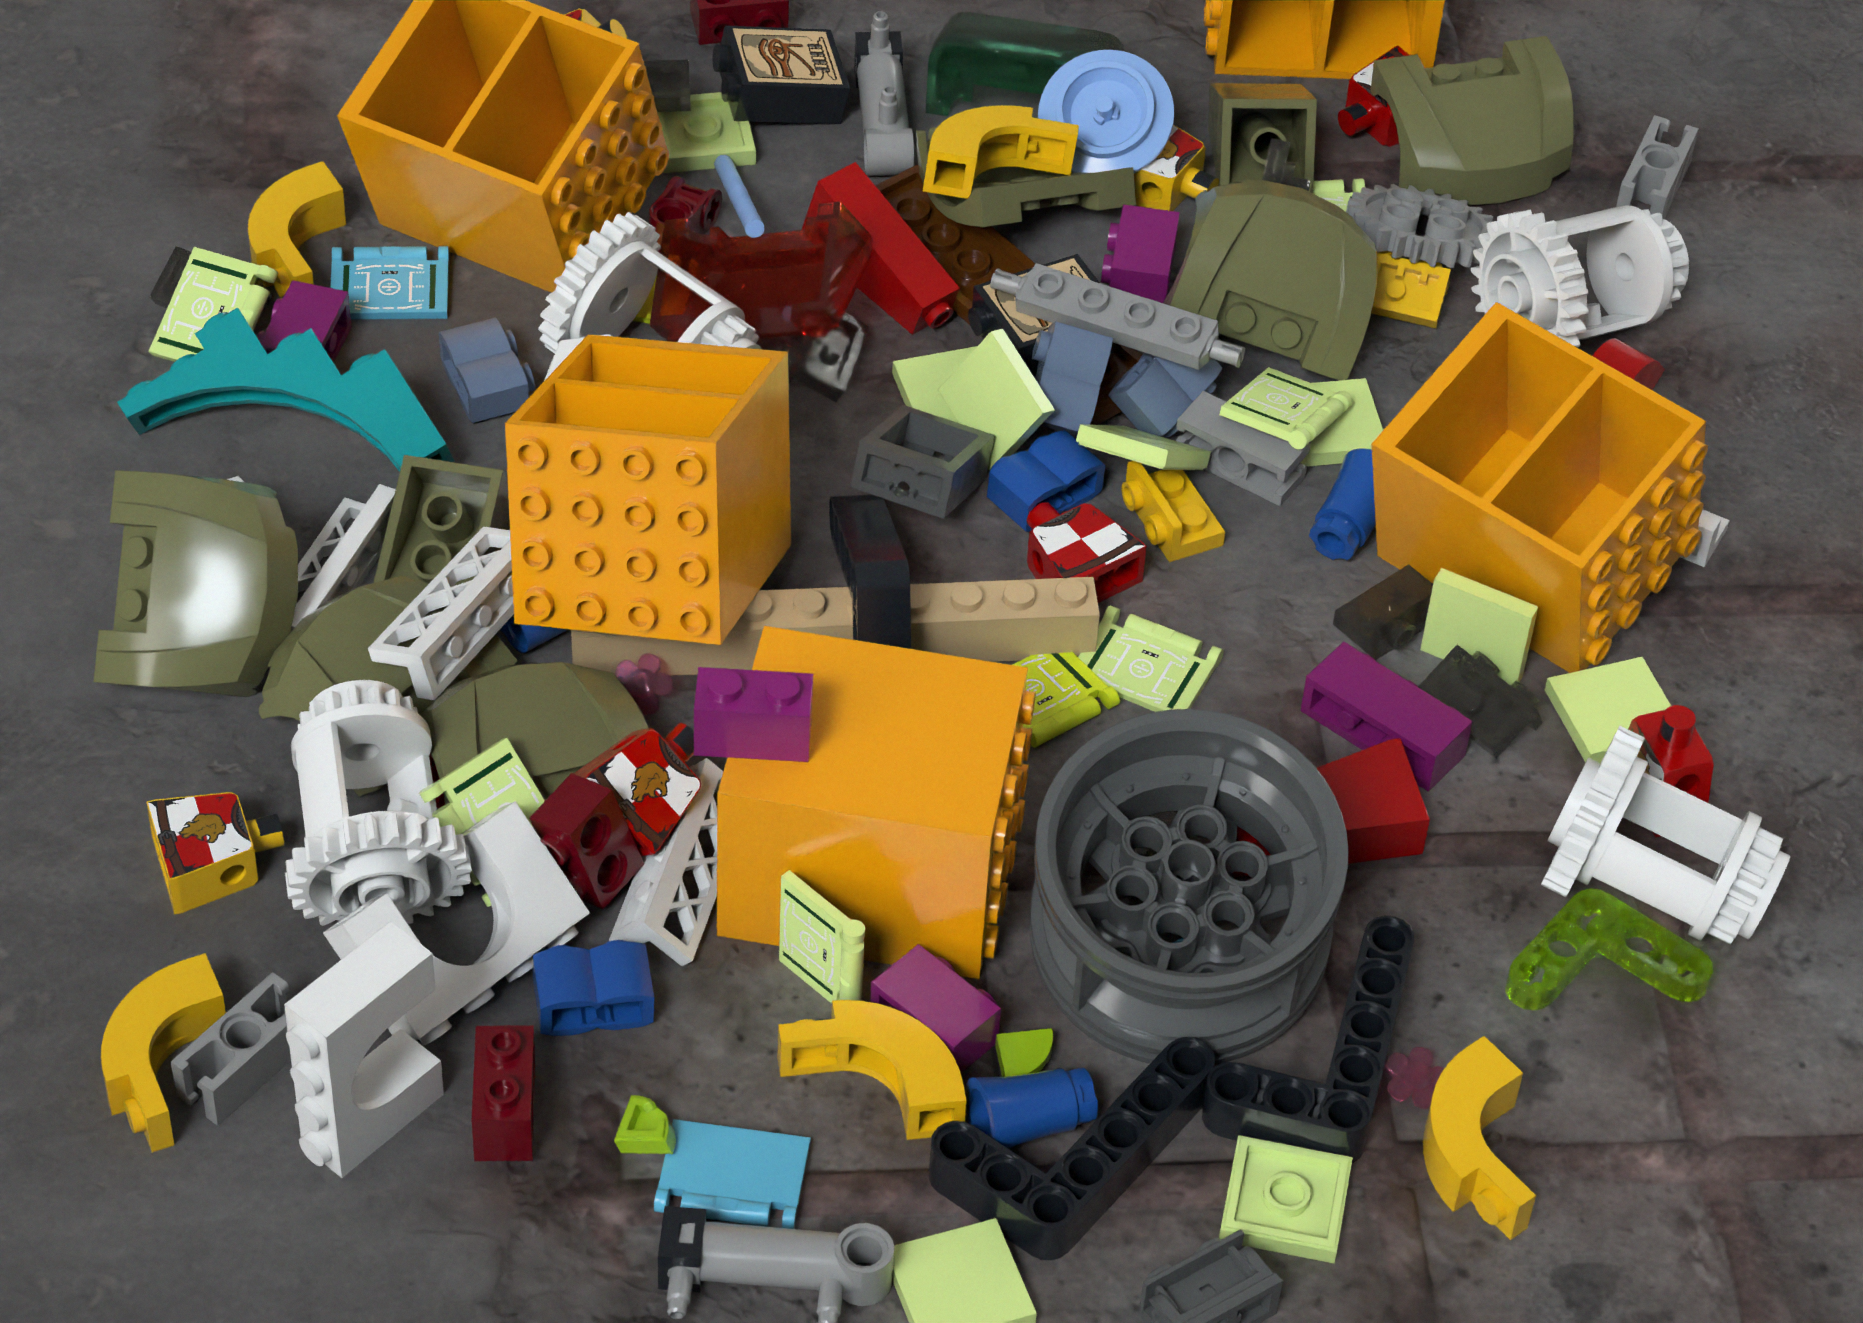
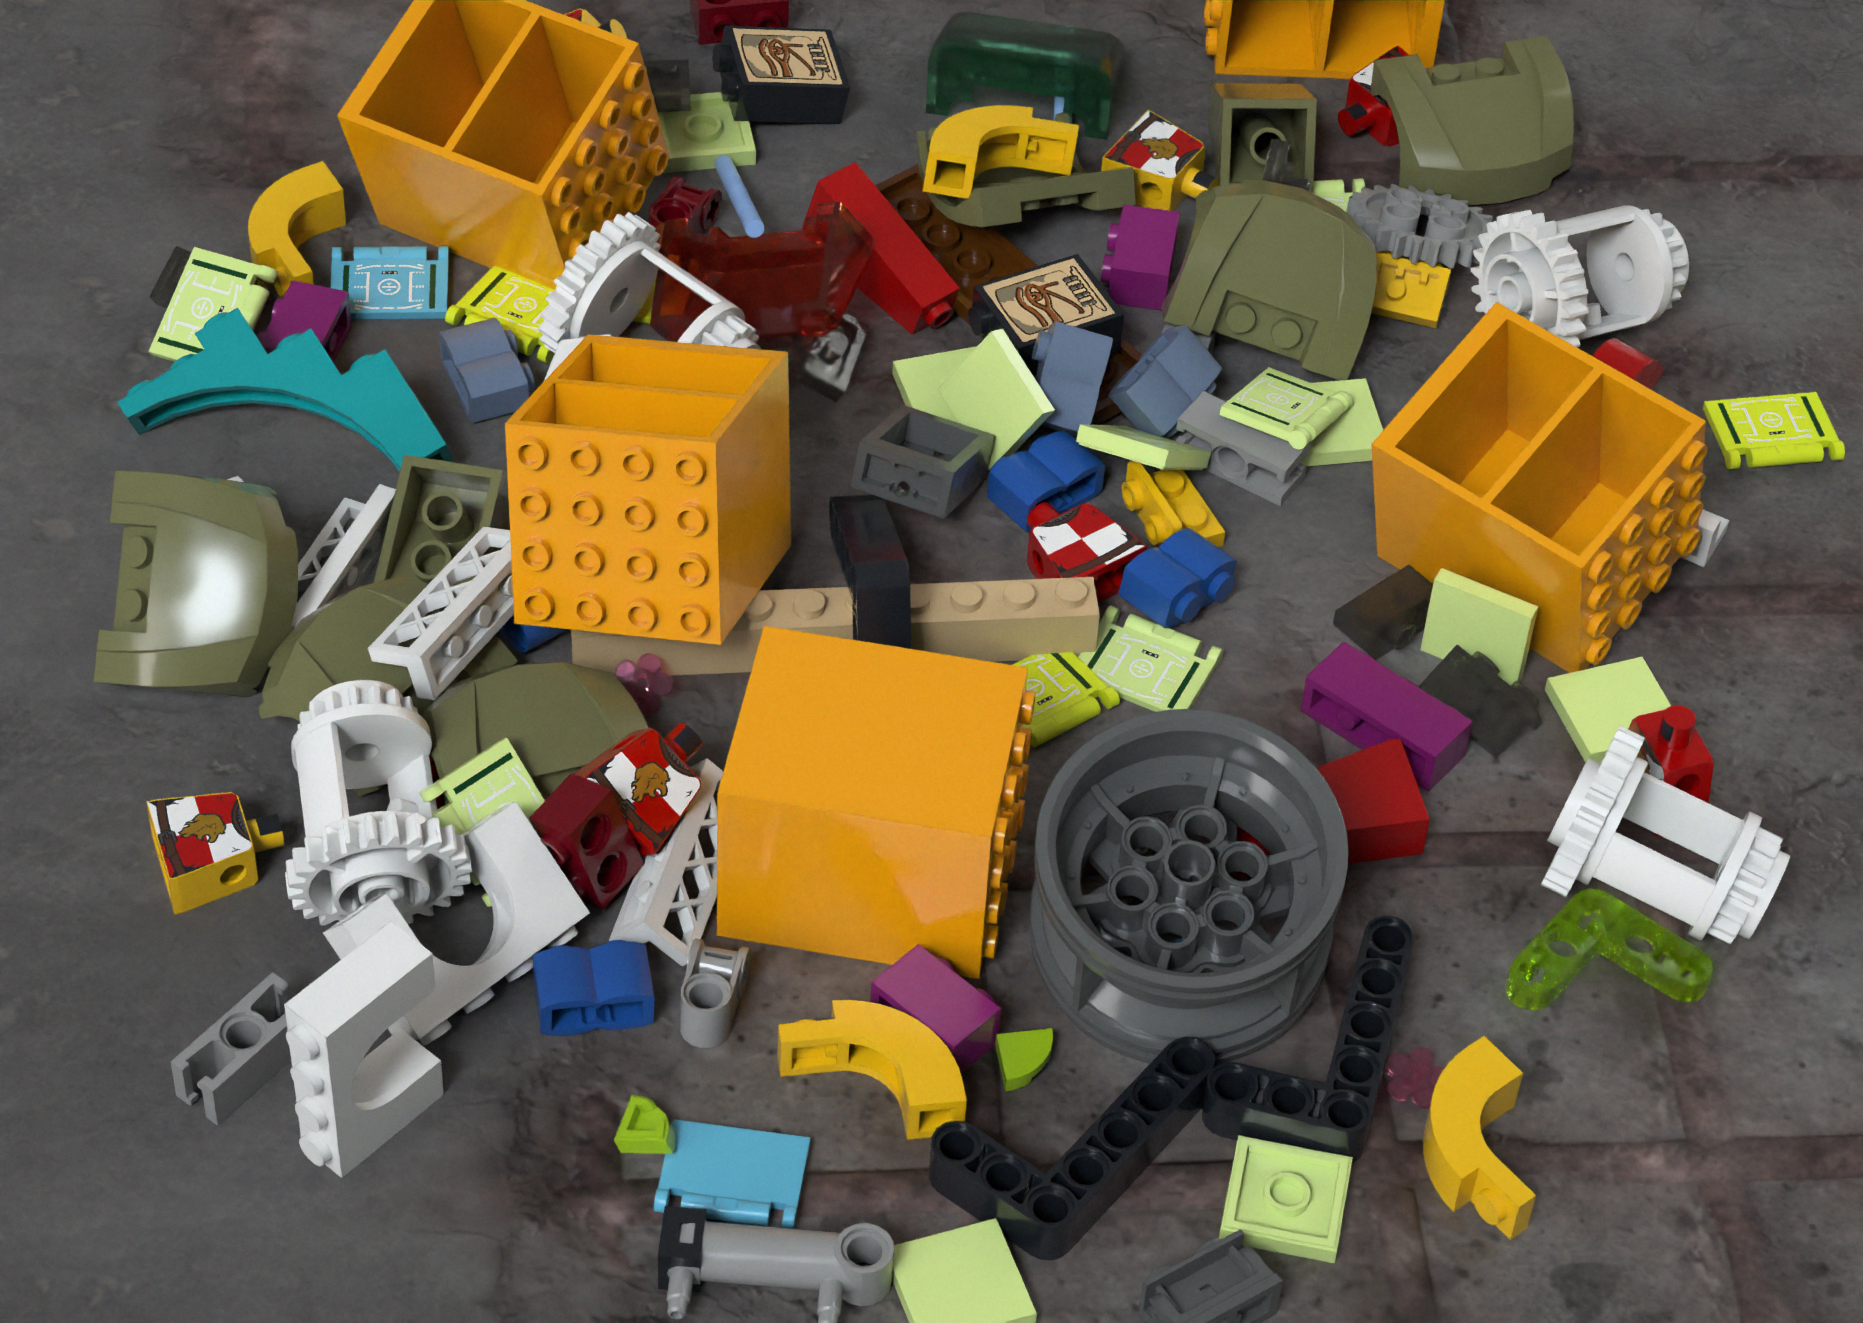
(148, 1027): yellow arch -> none
(503, 1093): dark red brick -> none
(513, 302): none -> neon yellow piece
(712, 992): none -> light grey piece
(753, 714): magenta brick -> none
(820, 942): yellowish green piece -> none
(883, 99): light grey piece -> none
(1030, 1104): blue plant -> none
(1119, 109): light blue piece -> none
(1119, 315): light grey plate -> none
(1178, 578): none -> blue brick
(1349, 509): blue plant -> none
(1657, 168): light grey piece -> none
(1773, 430): none -> neon yellow piece

